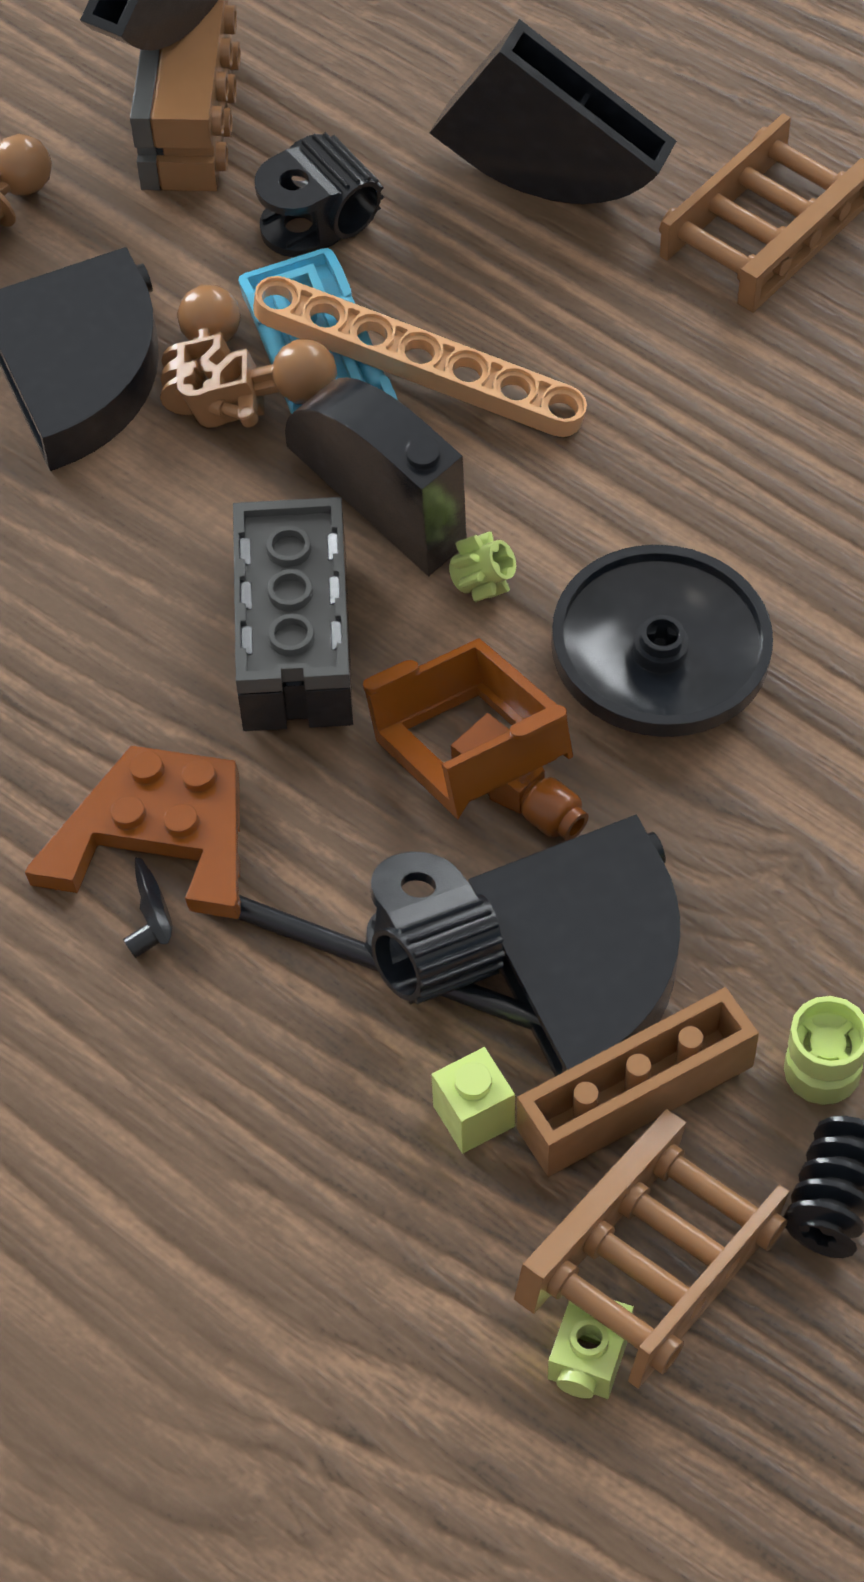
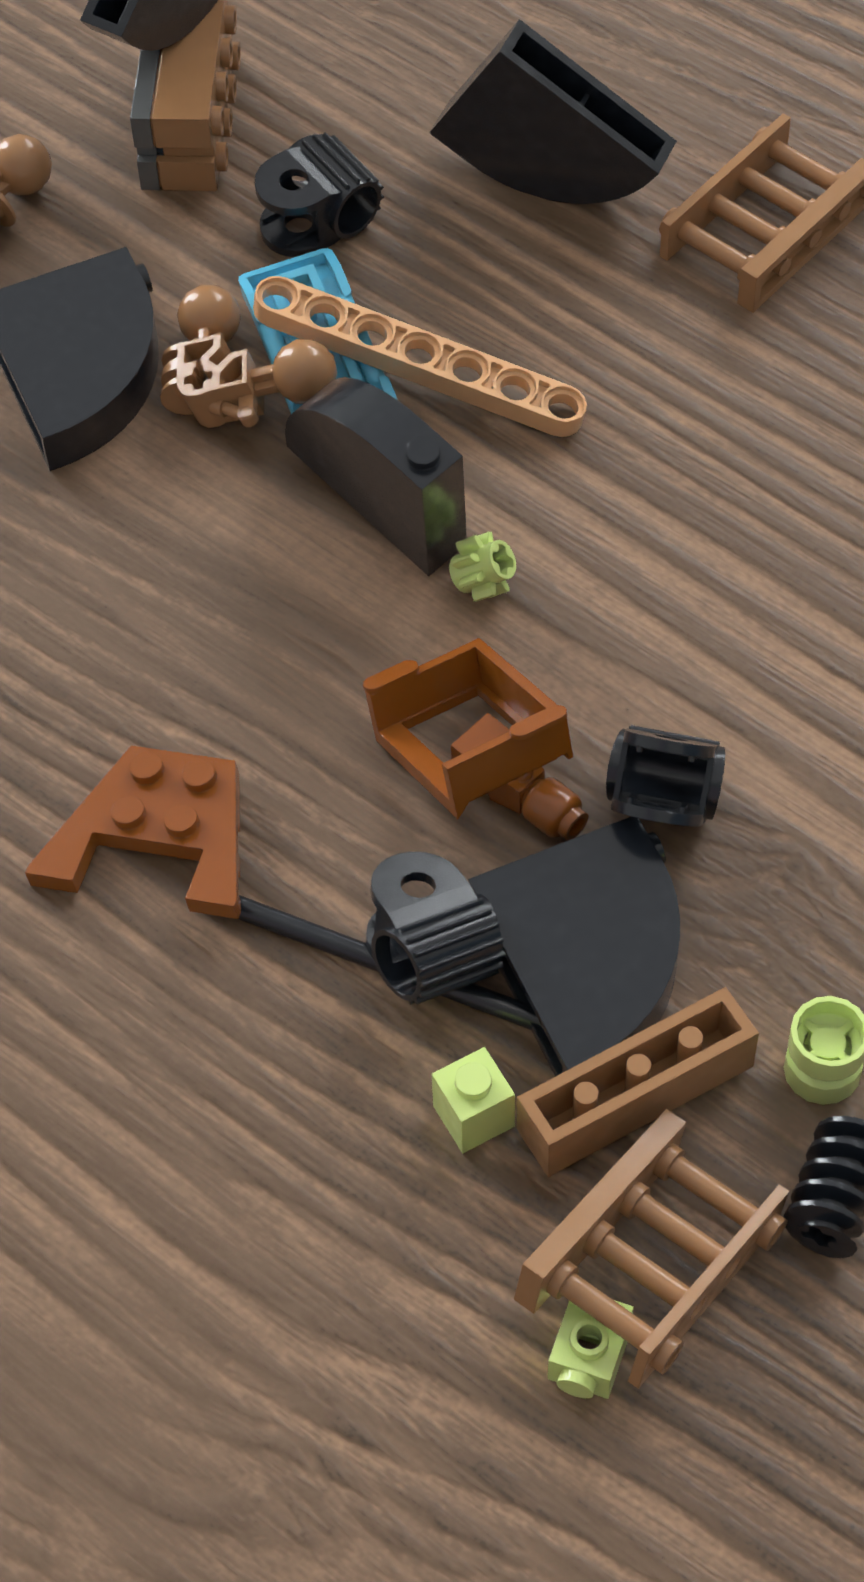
(154, 910): black bar -> none
(291, 613): dark grey piece -> none
(661, 640): black dish -> none
(665, 776): none -> black piece

